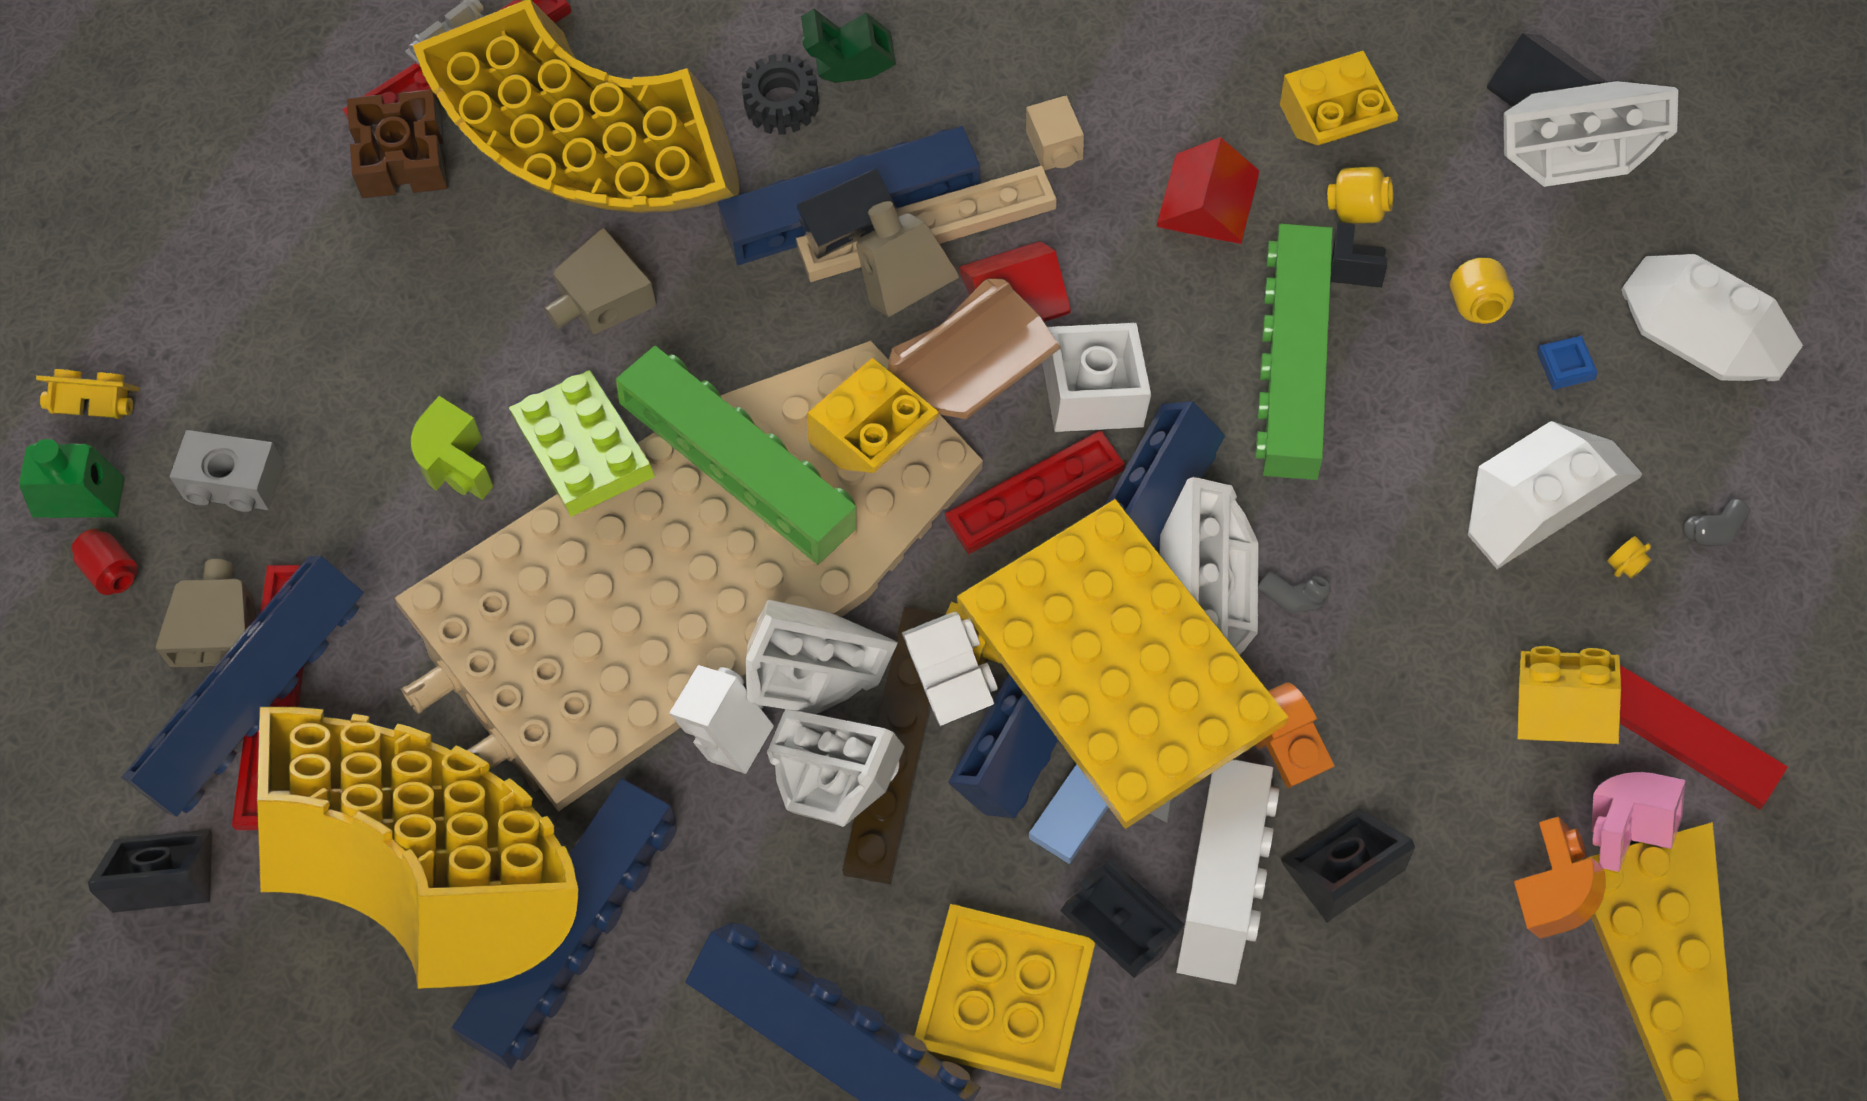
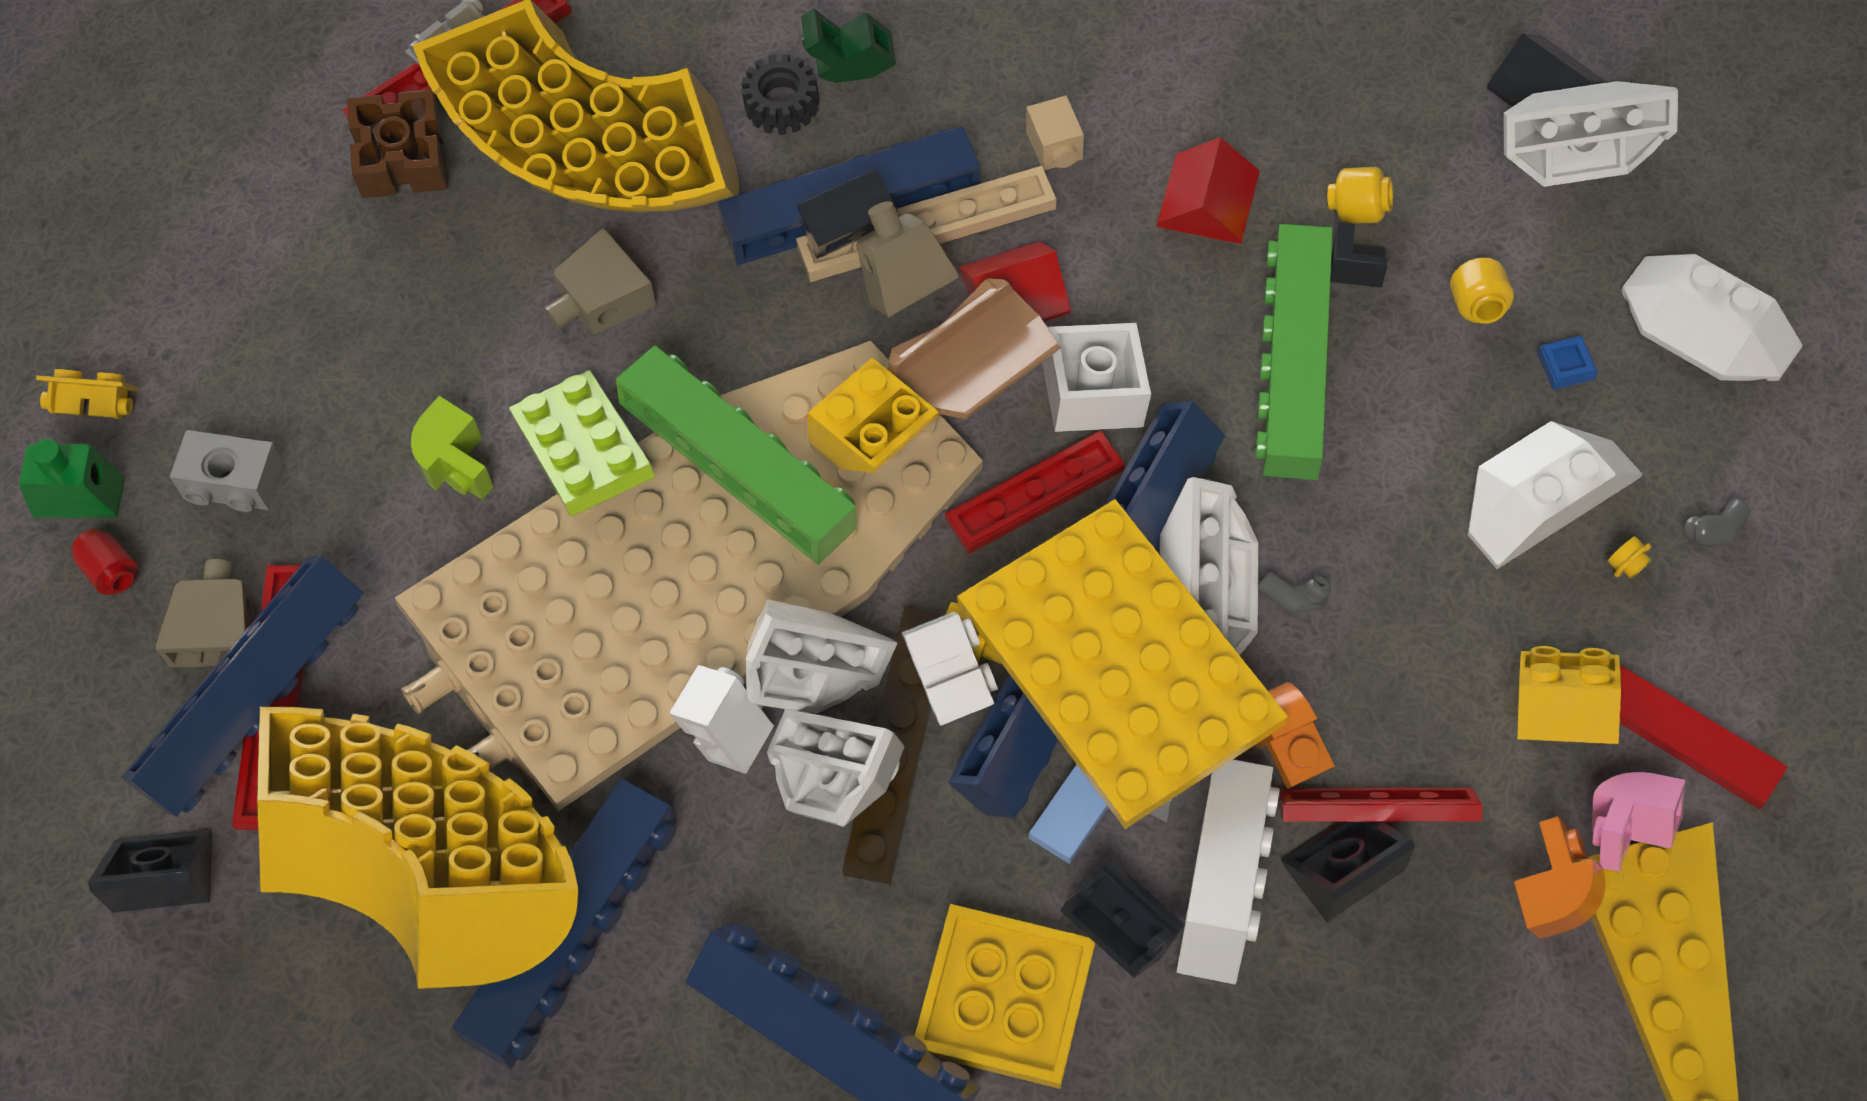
(1335, 100): yellow slope -> none
(1379, 804): none -> red tile

